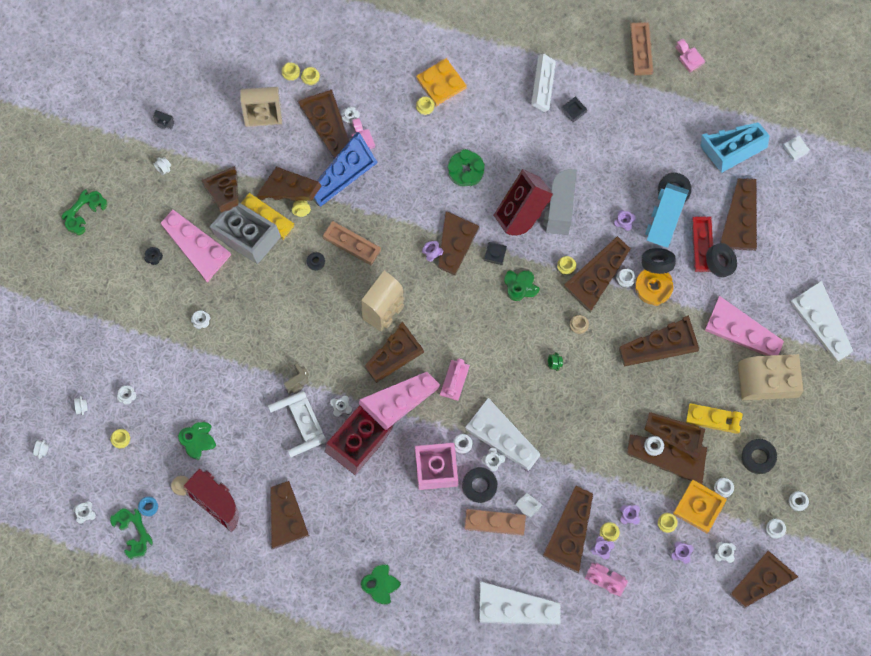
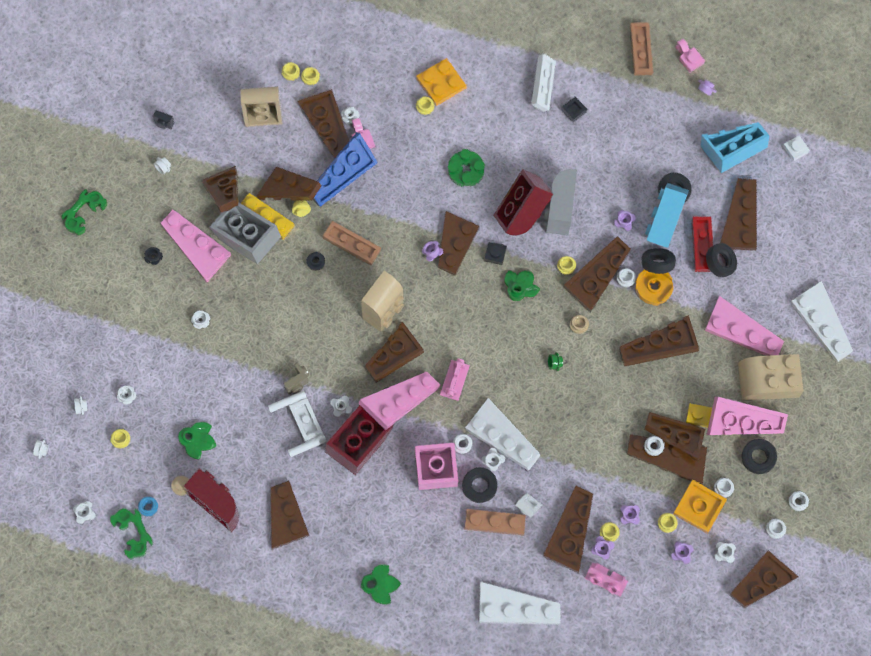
(707, 87): none -> lavender plate
(734, 417): none -> bright pink wing

